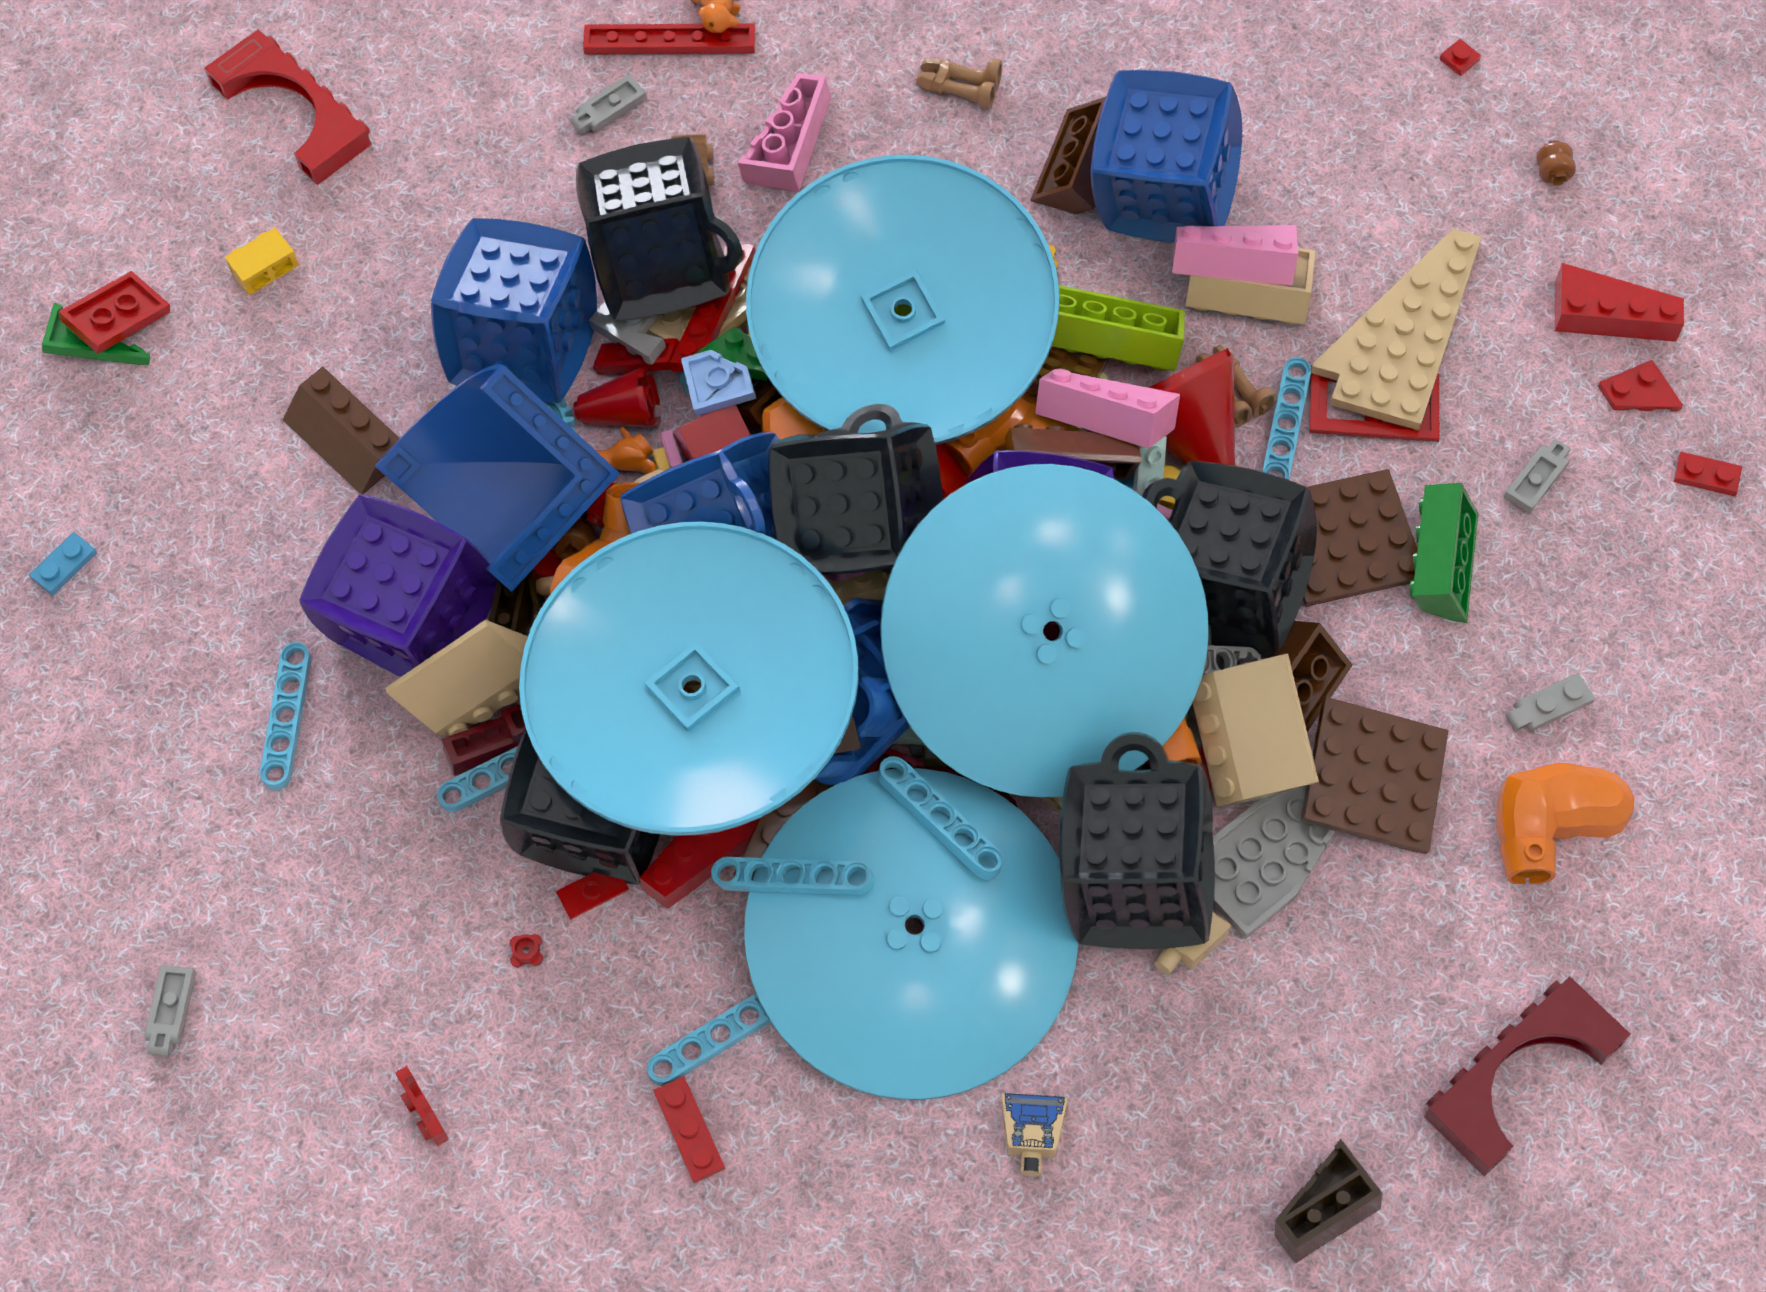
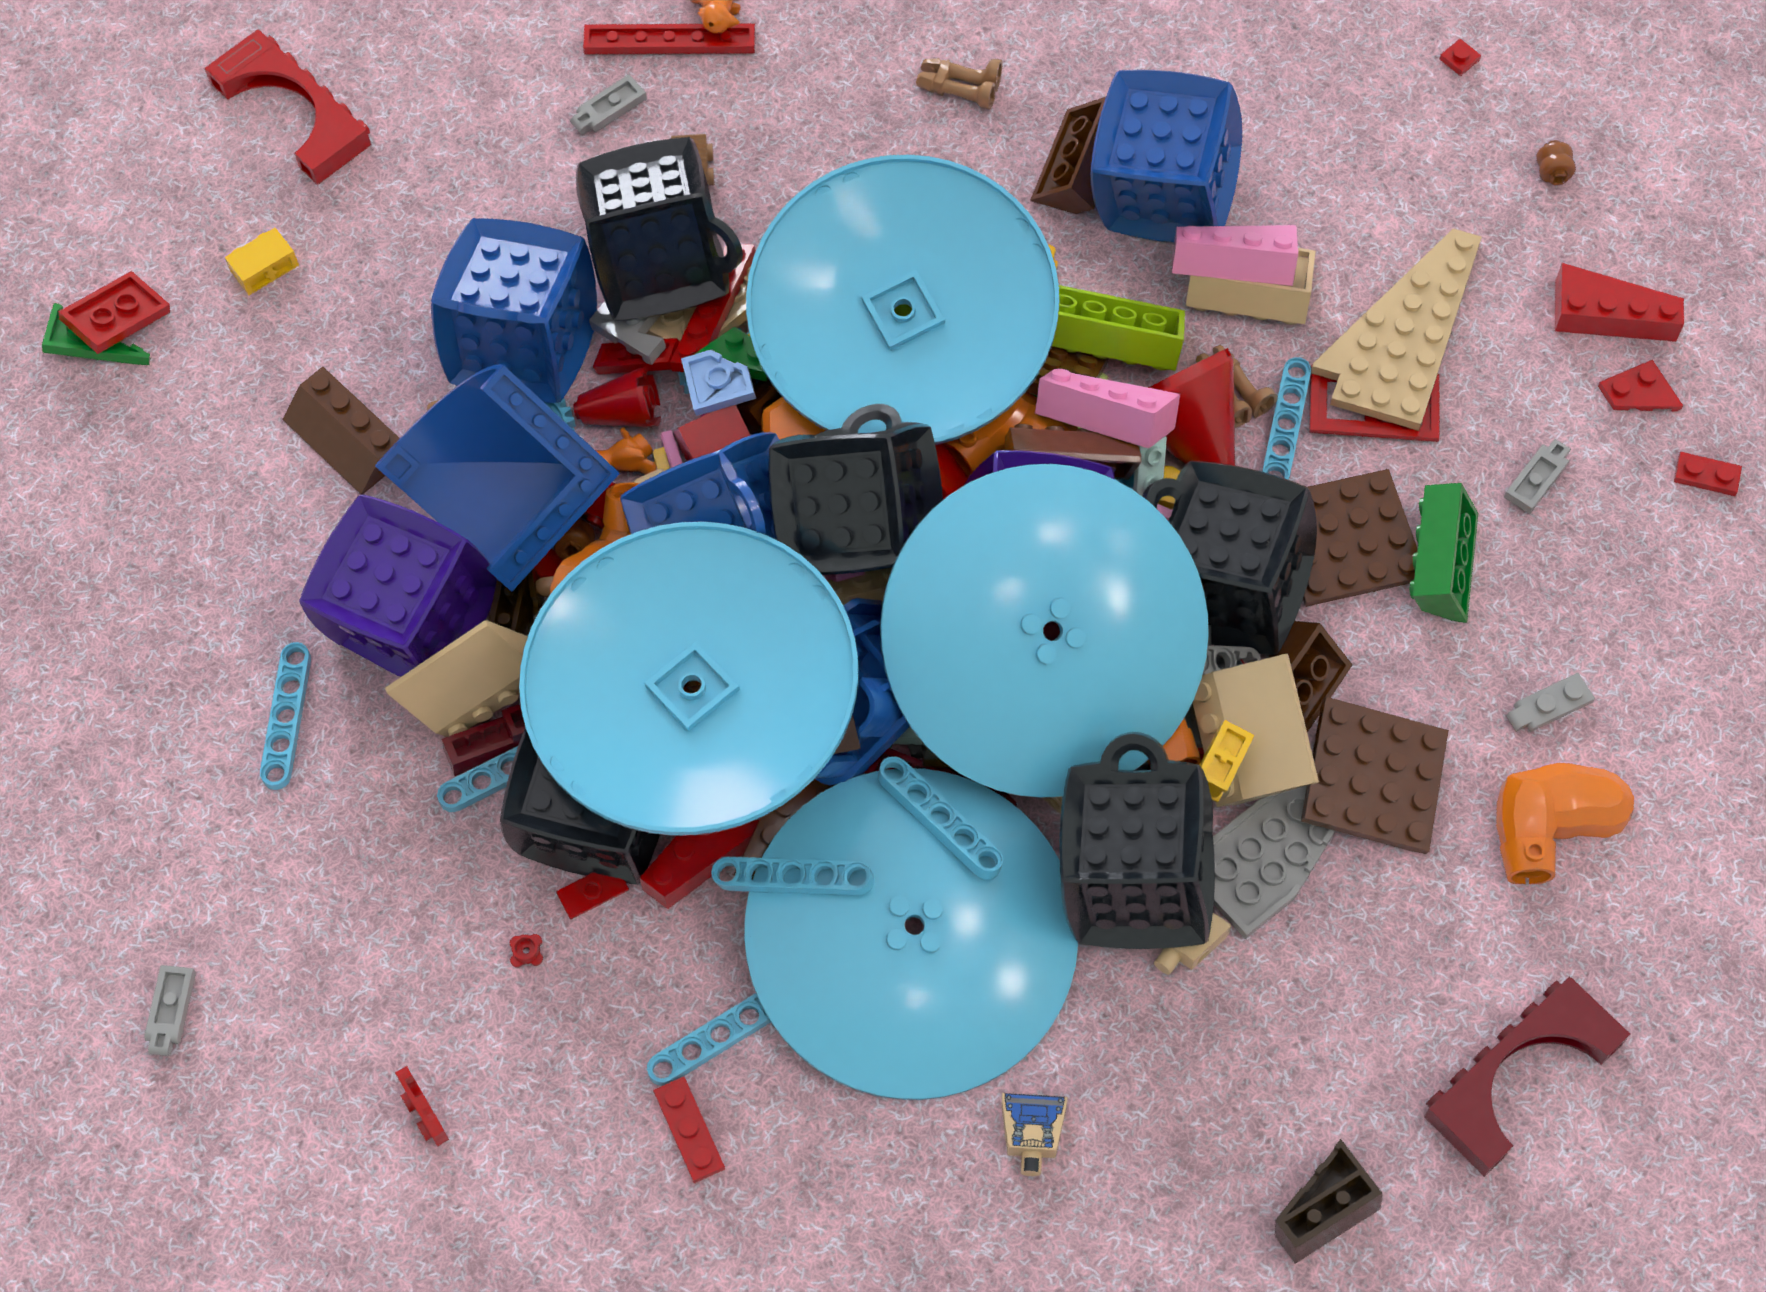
(63, 563): dark azure plate -> none
(787, 142): bright pink wedge -> none
(1224, 757): none -> yellow hinge

